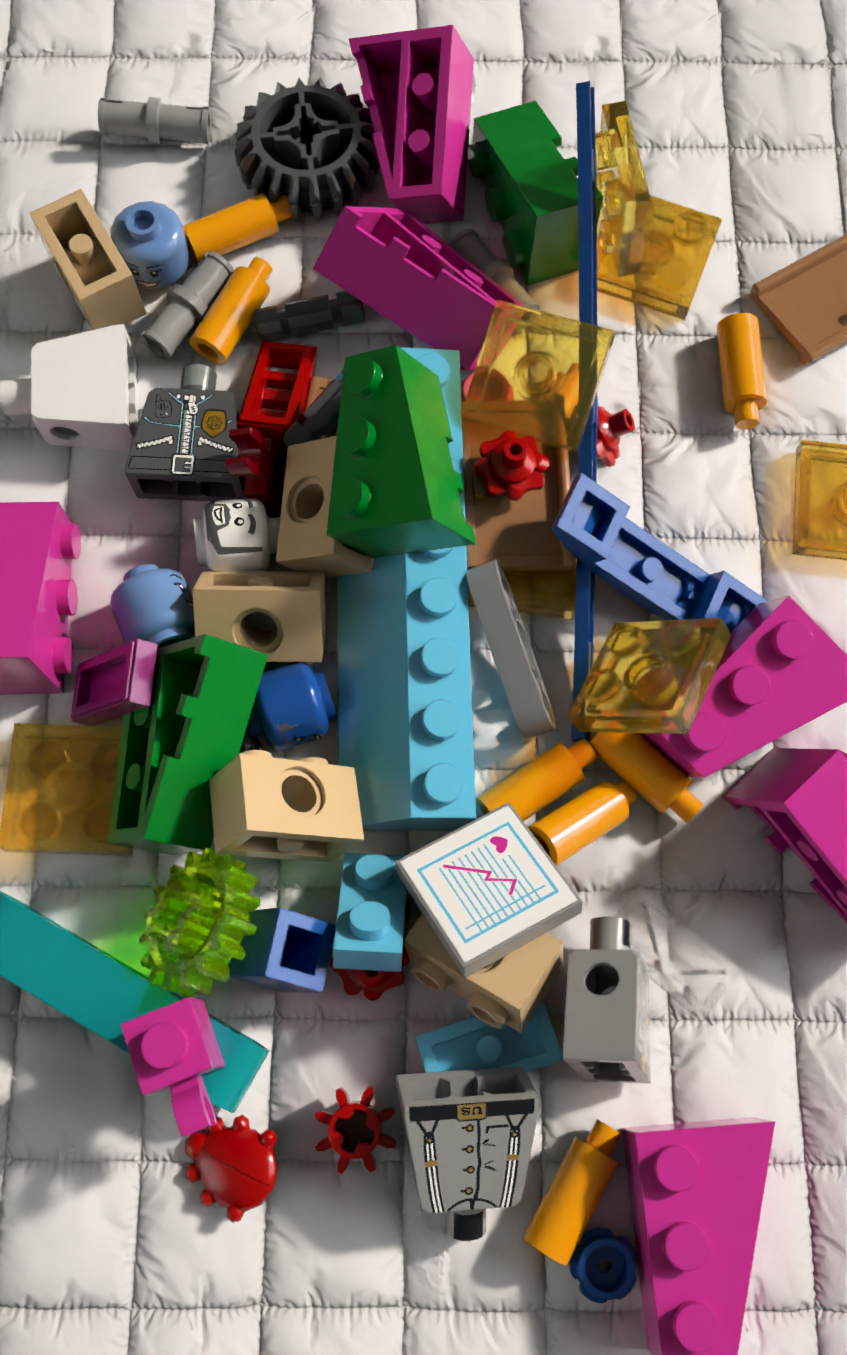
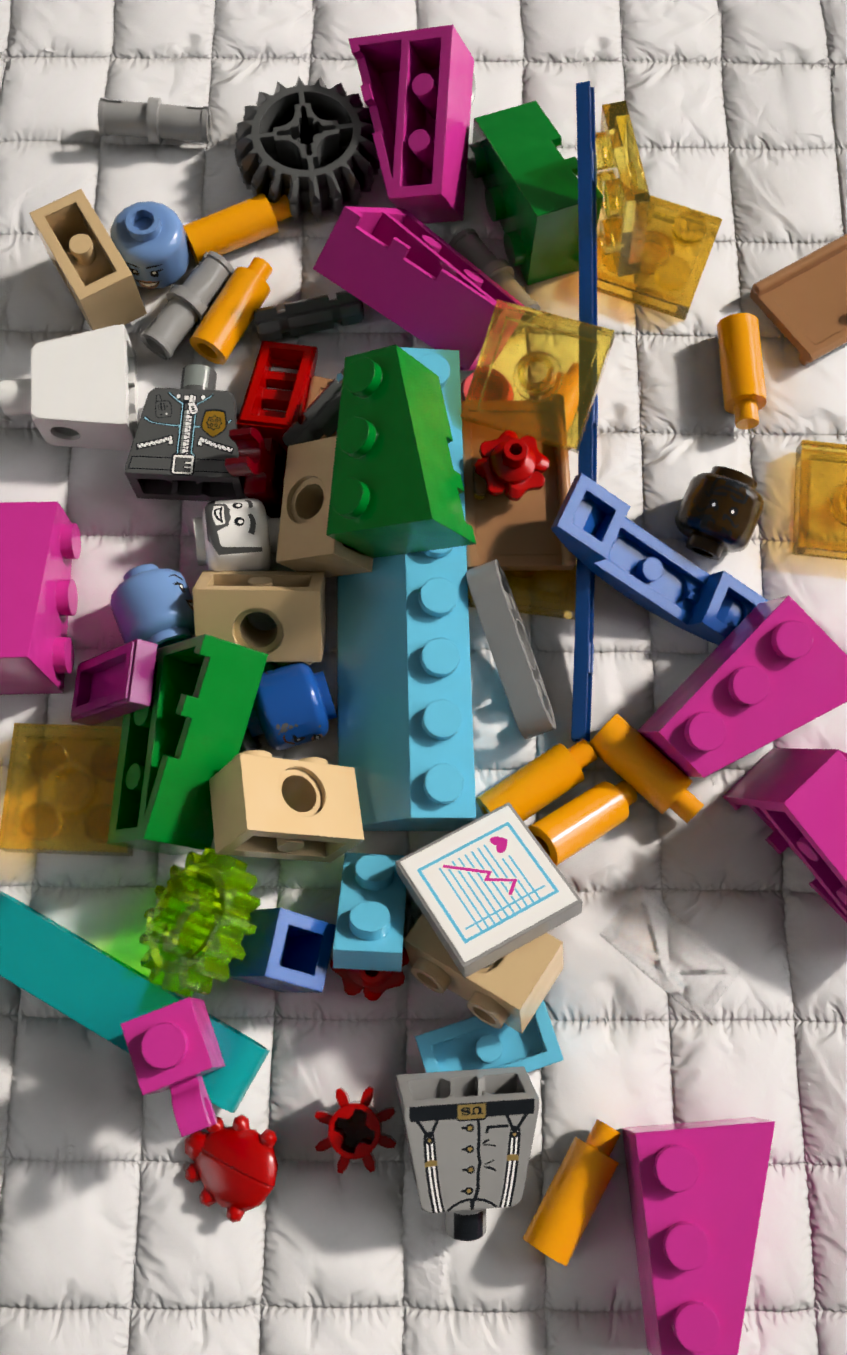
(607, 1285): blue plate -> none
(609, 430): red plant -> none
(610, 1032): light grey torso -> none
(650, 676): clear yellow plate -> none
(719, 512): none -> dark brown head

